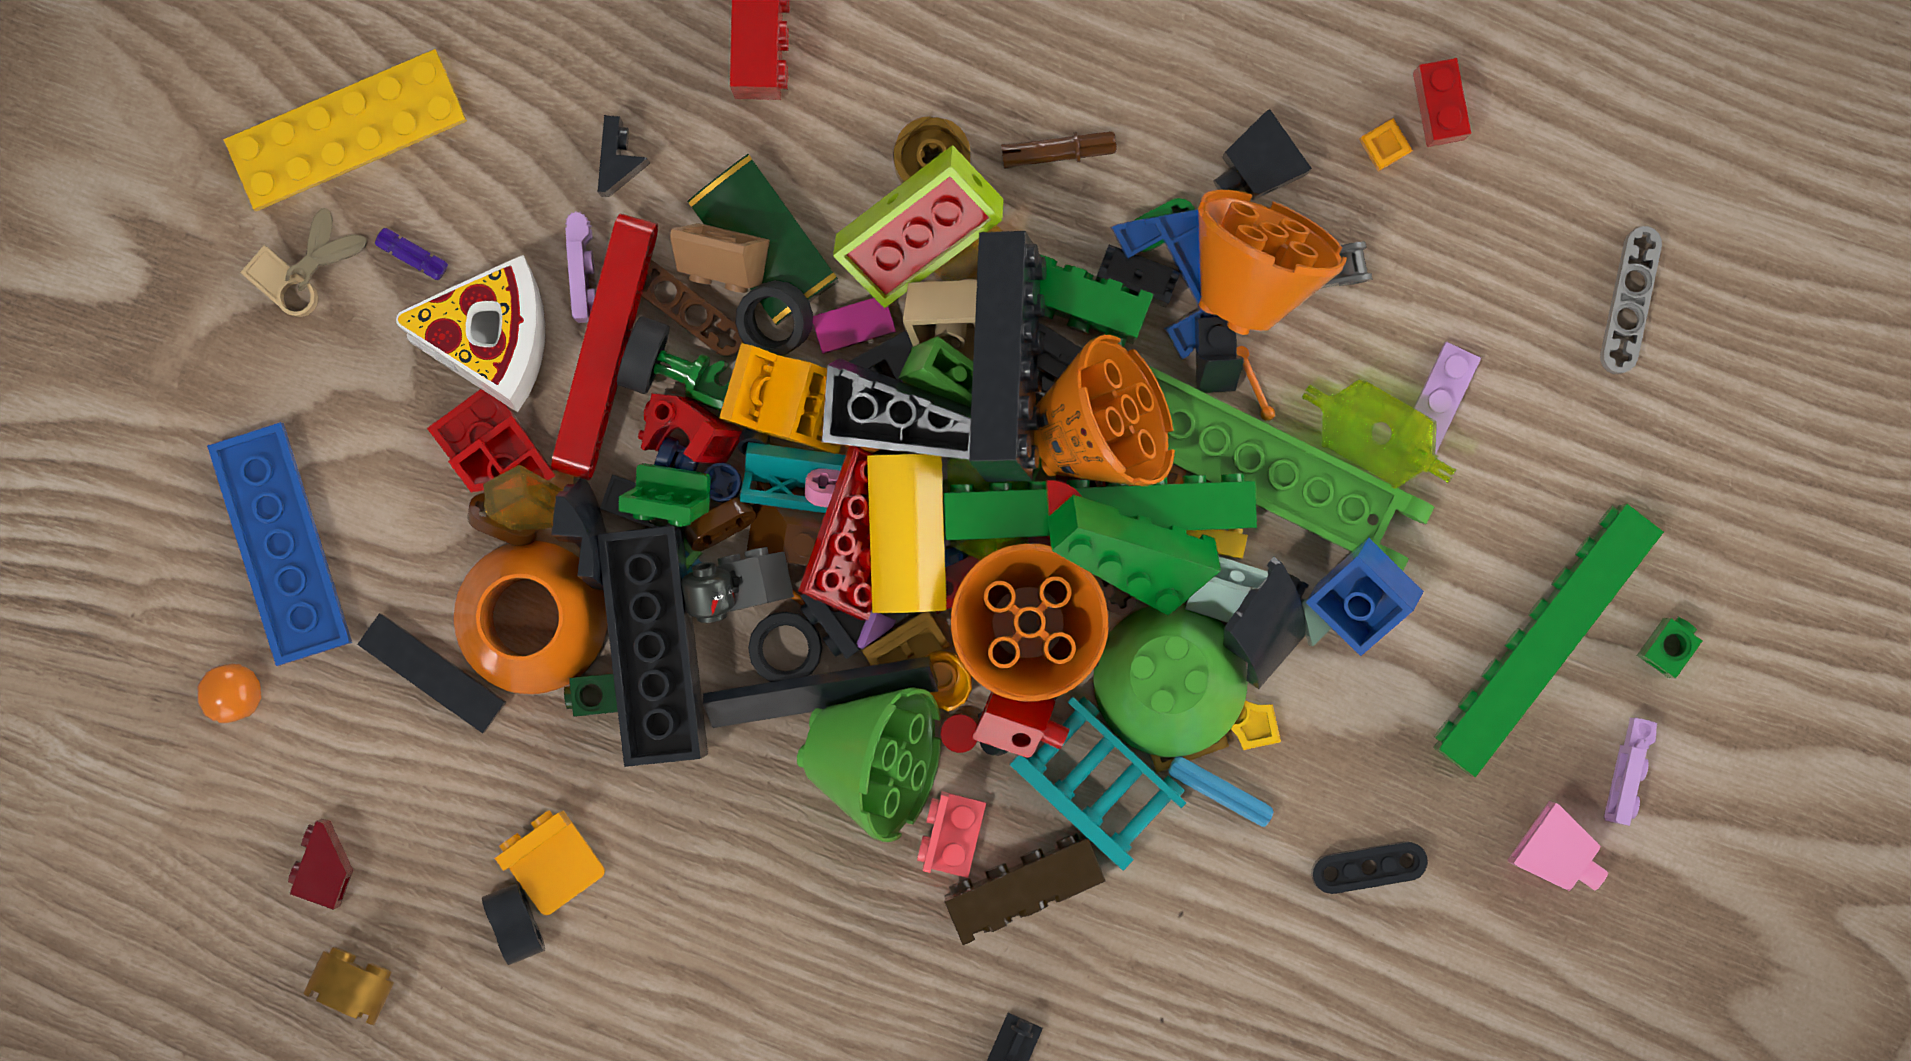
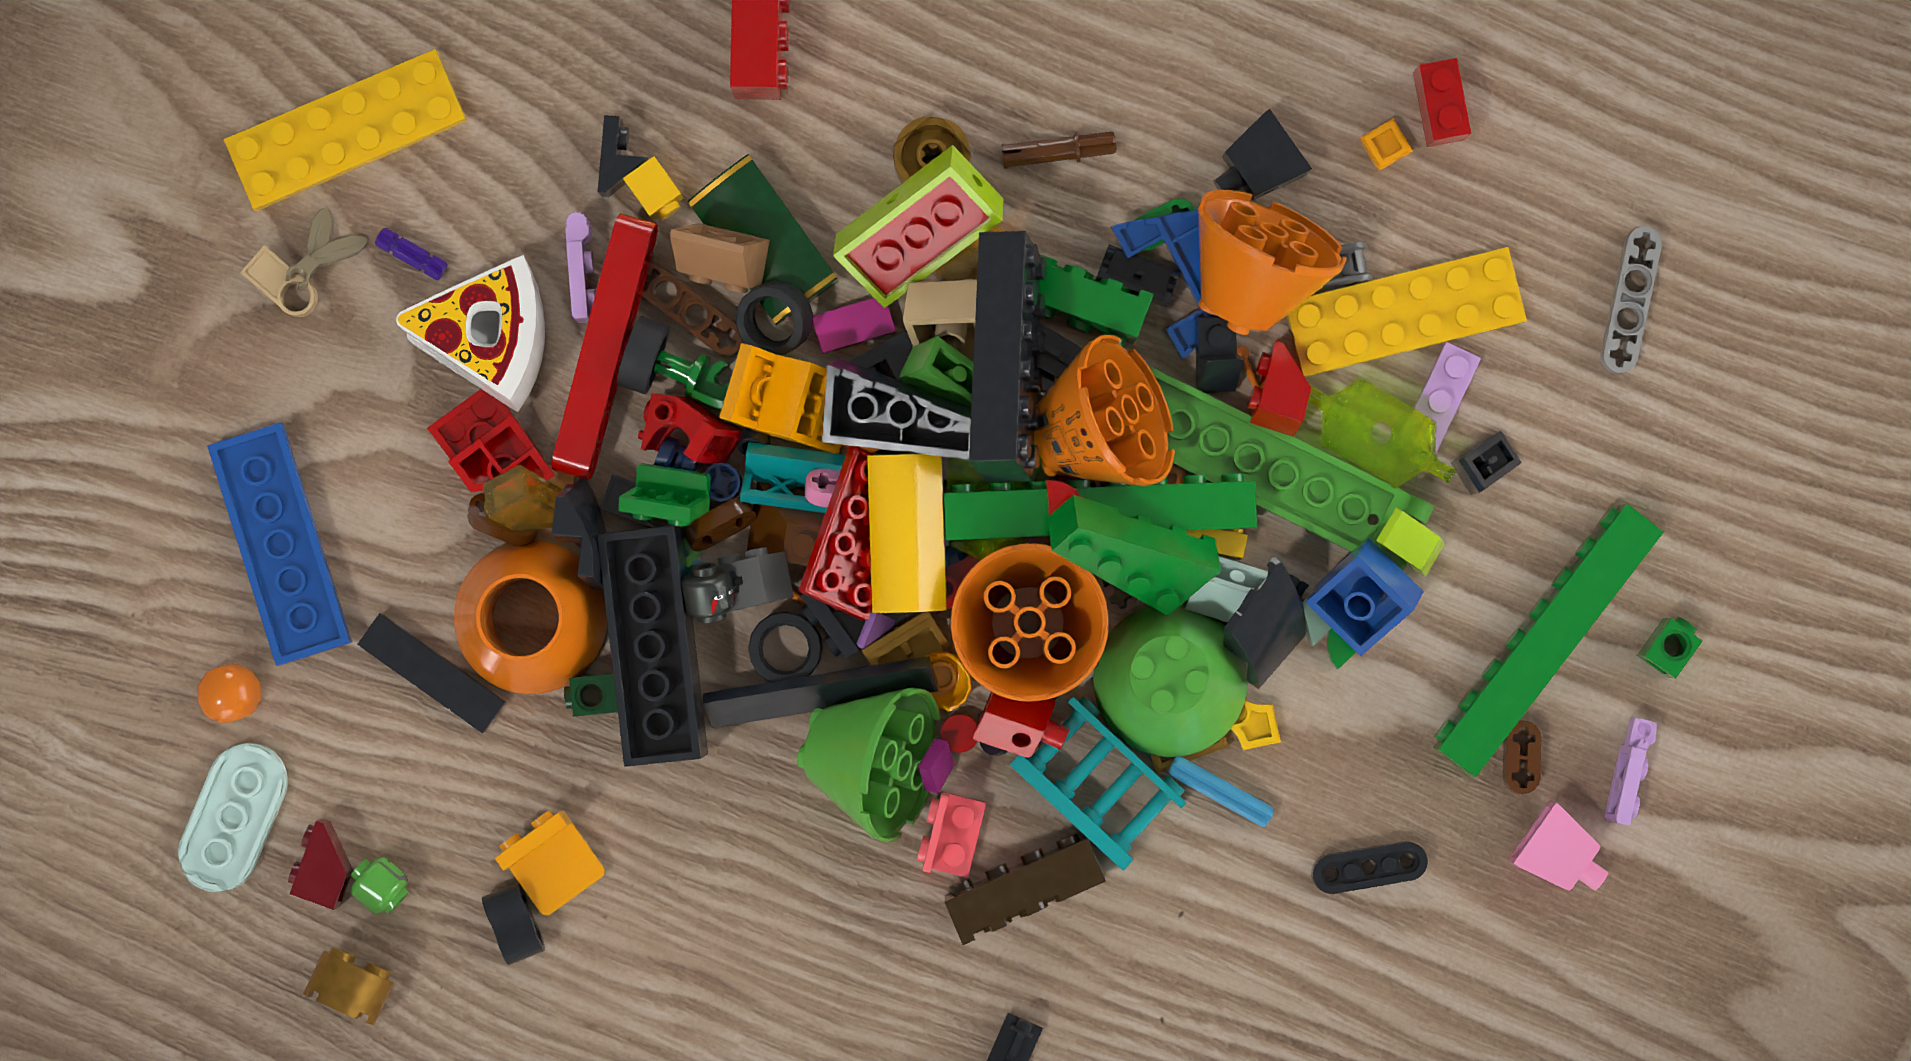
(233, 817): none -> light aqua tile
(379, 885): none -> bright green head
(654, 189): none -> yellow brick
(936, 765): none -> magenta tile
(1282, 392): none -> red slope
(1338, 650): none -> green tile
(1406, 312): none -> yellow plate
(1410, 541): none -> lime slope
(1486, 463): none -> black slope
(1531, 758): none -> reddish brown beam

